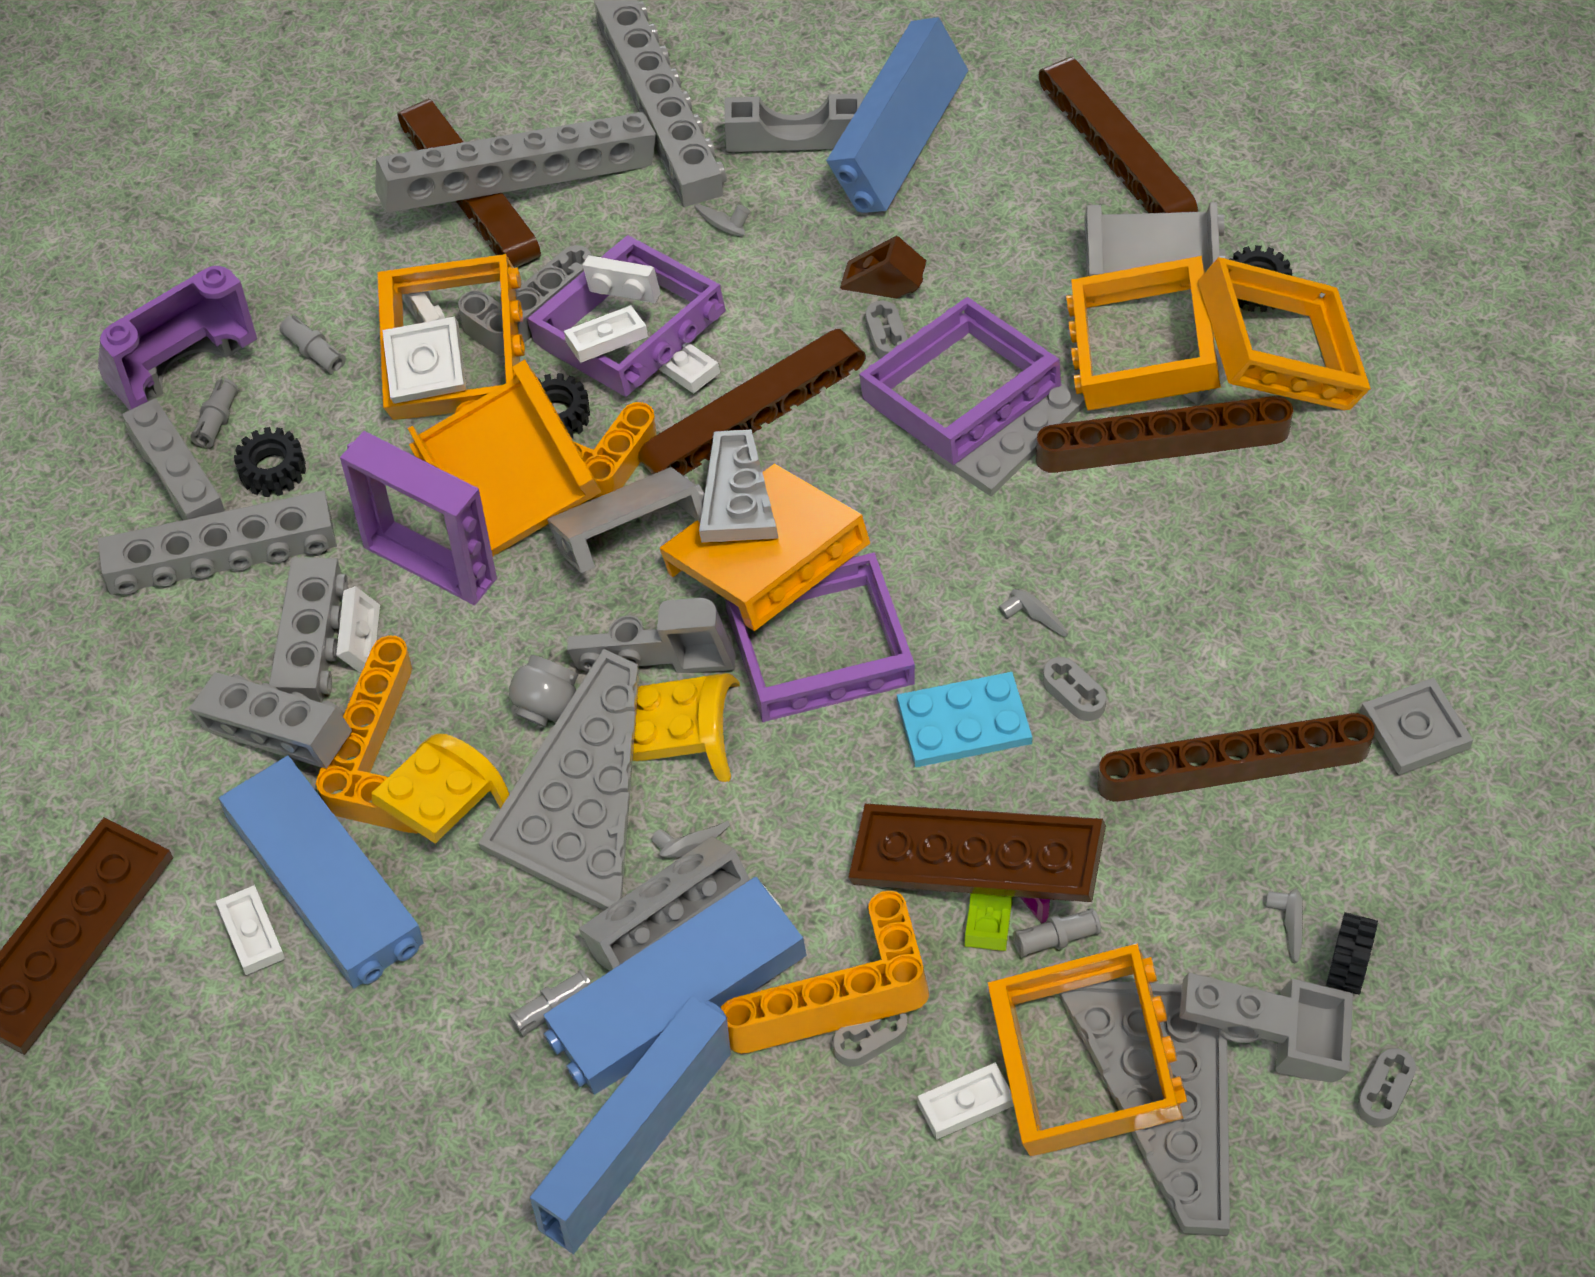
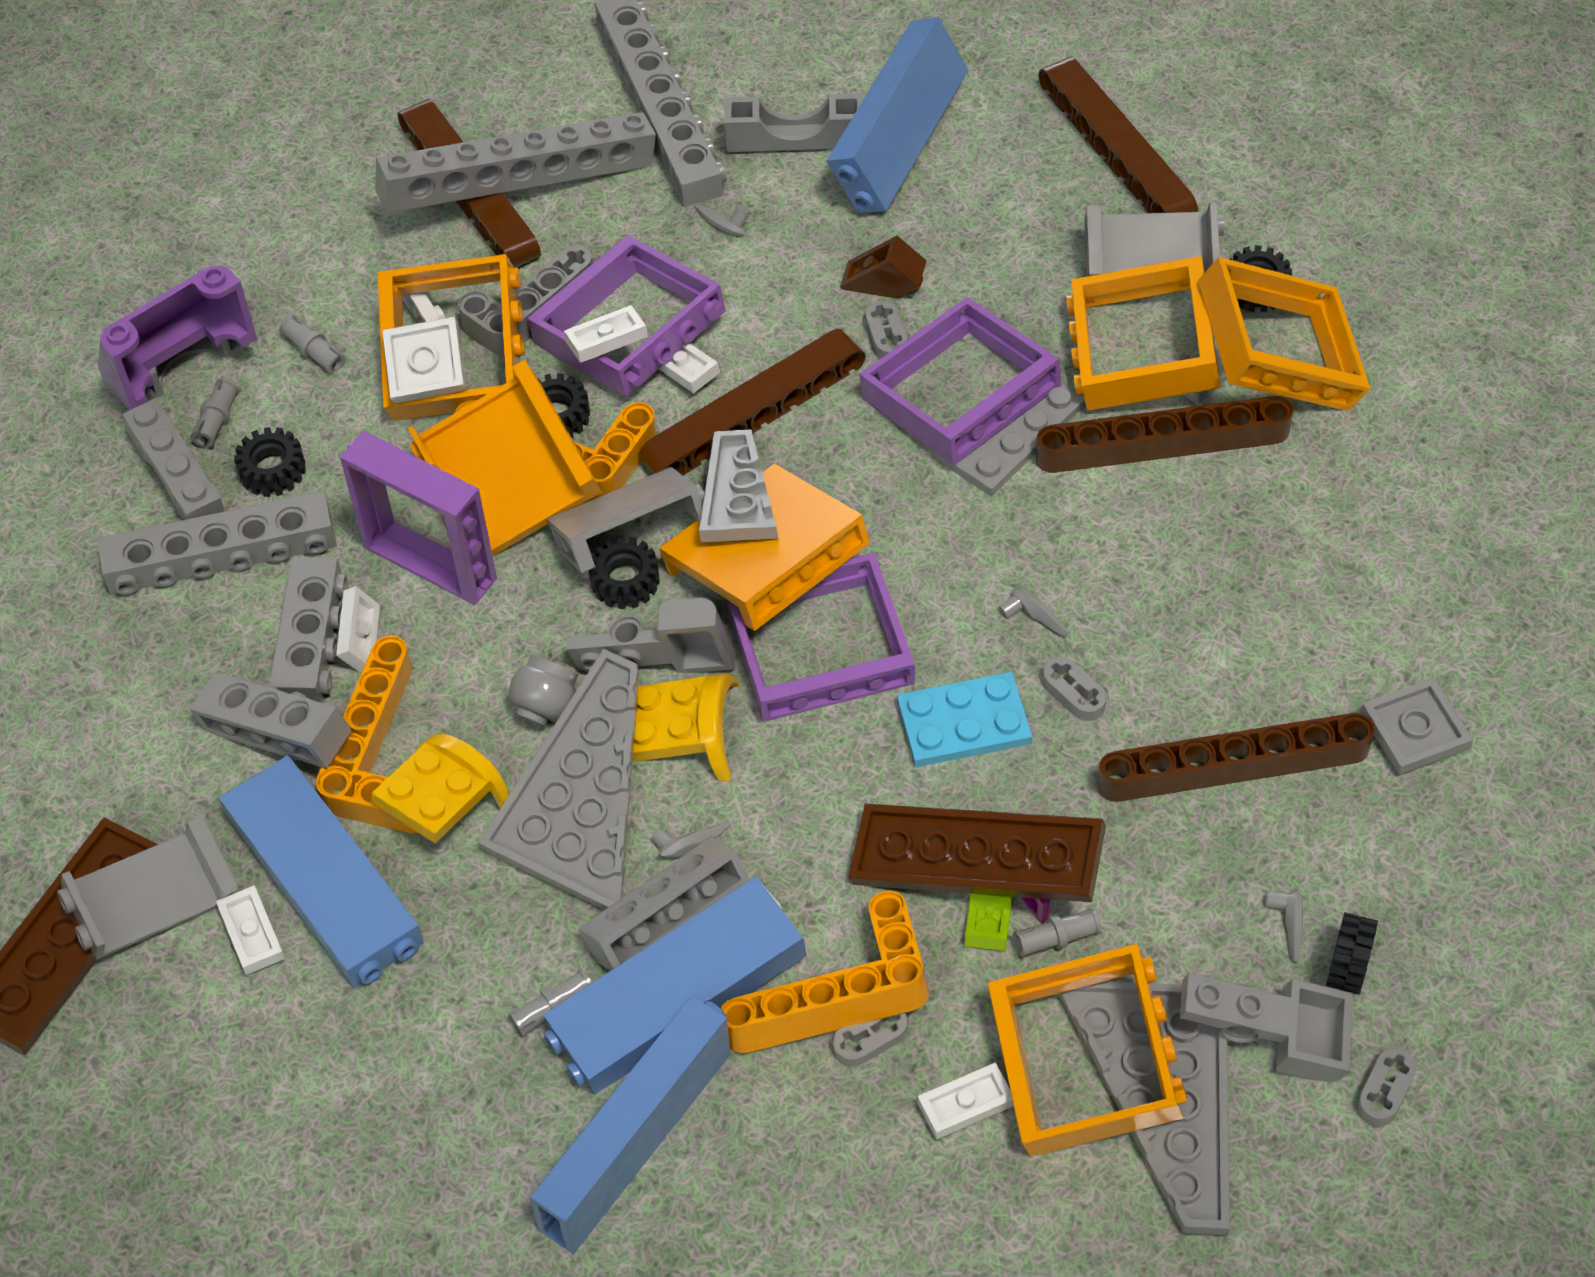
(148, 891): none -> light grey panel
(621, 279): white plate -> none
(627, 590): none -> black tyre

